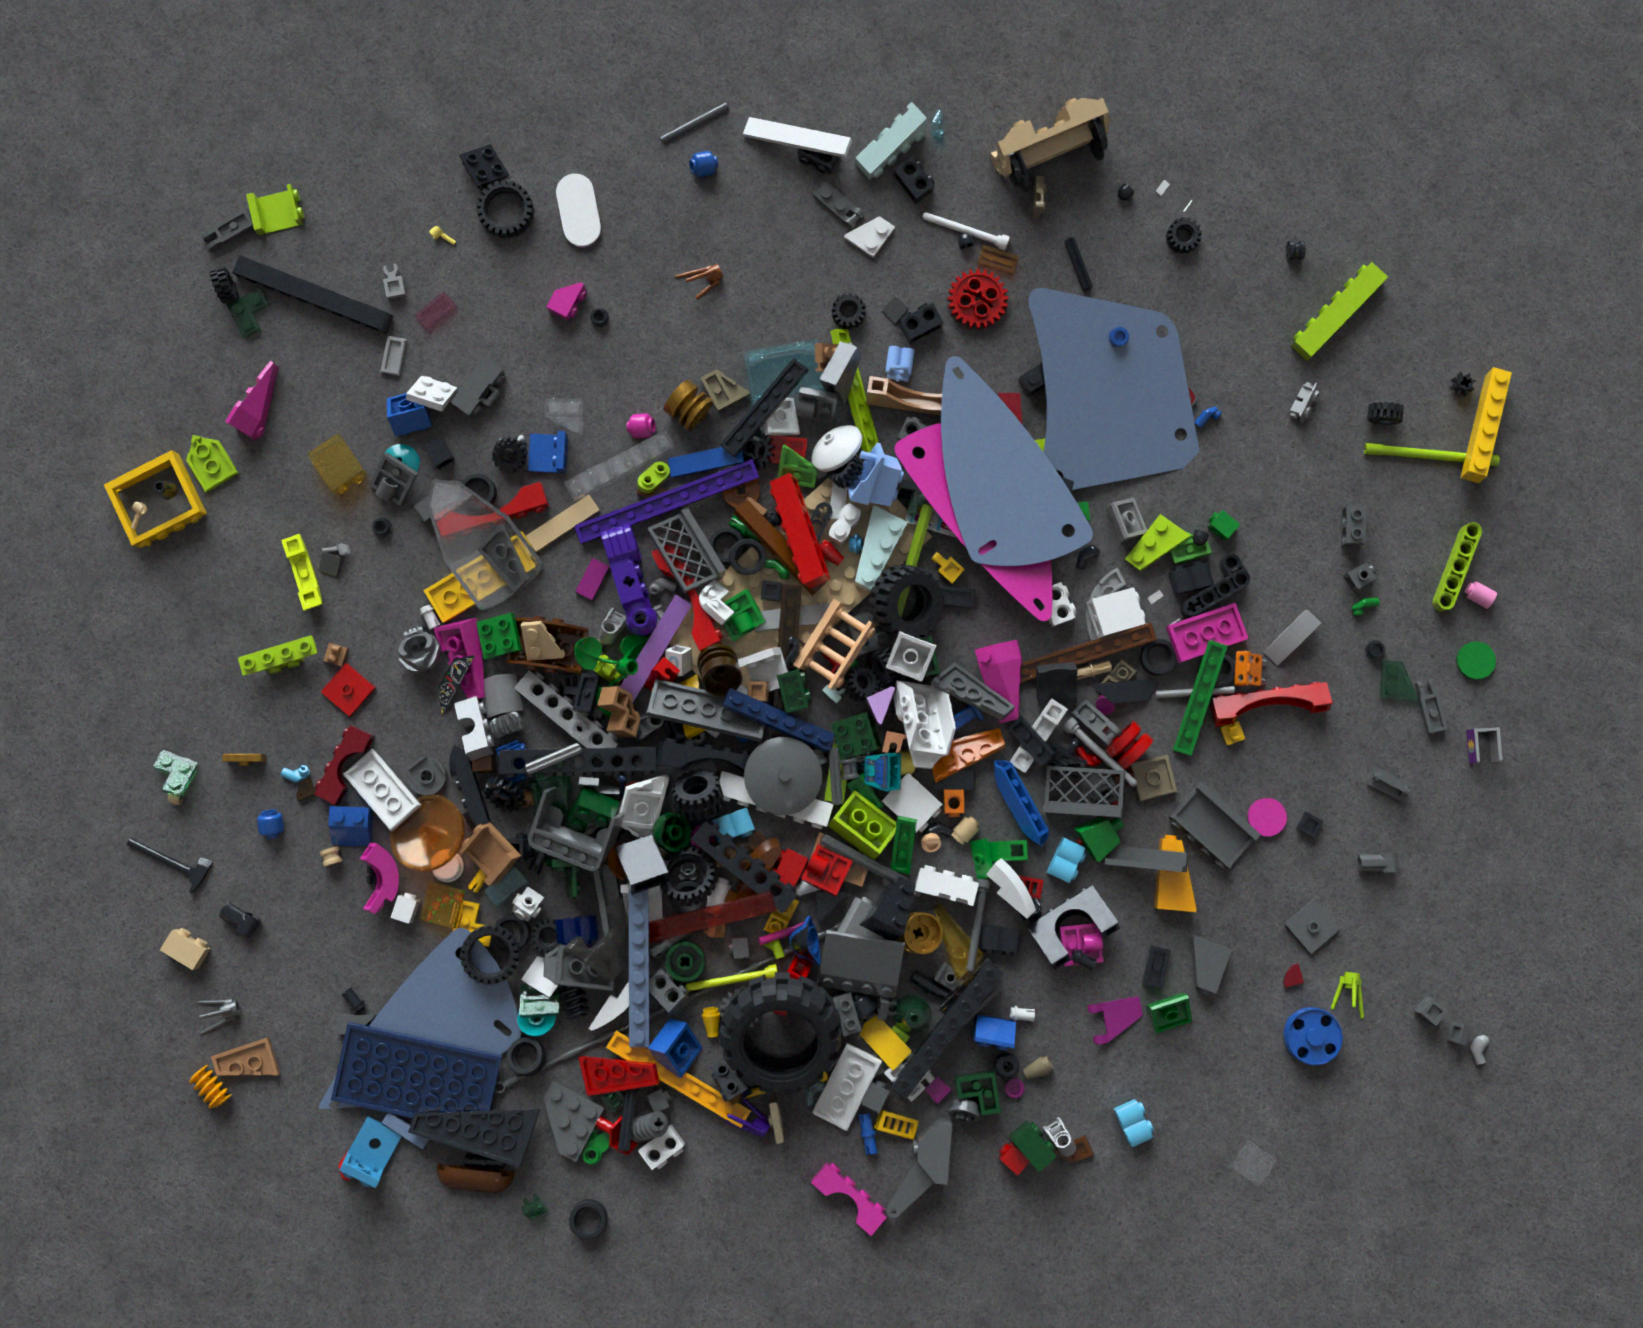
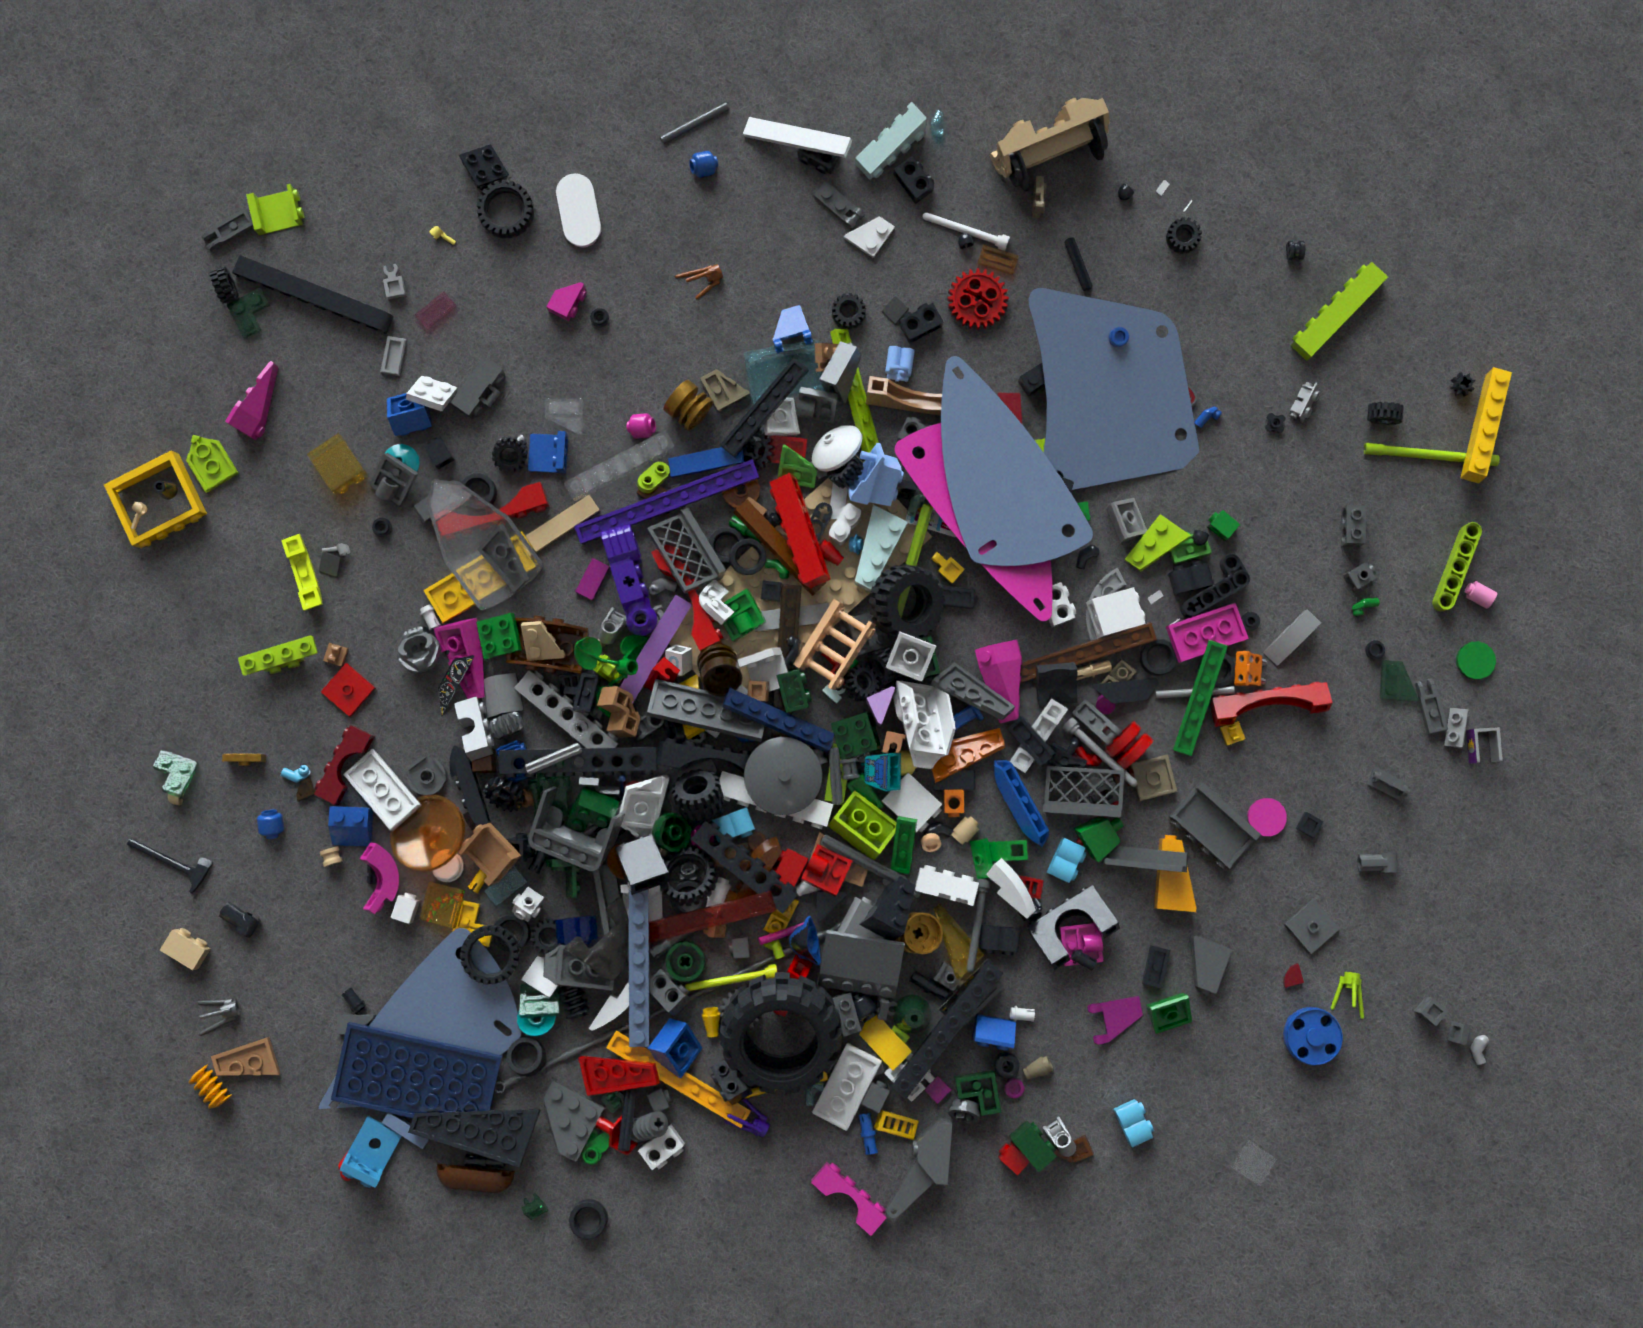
(775, 1120): dark tan plate -> none
(791, 324): none -> flag
(1255, 617): none -> black plate
(1271, 418): none -> black plate
(1456, 727): none -> light grey hinge

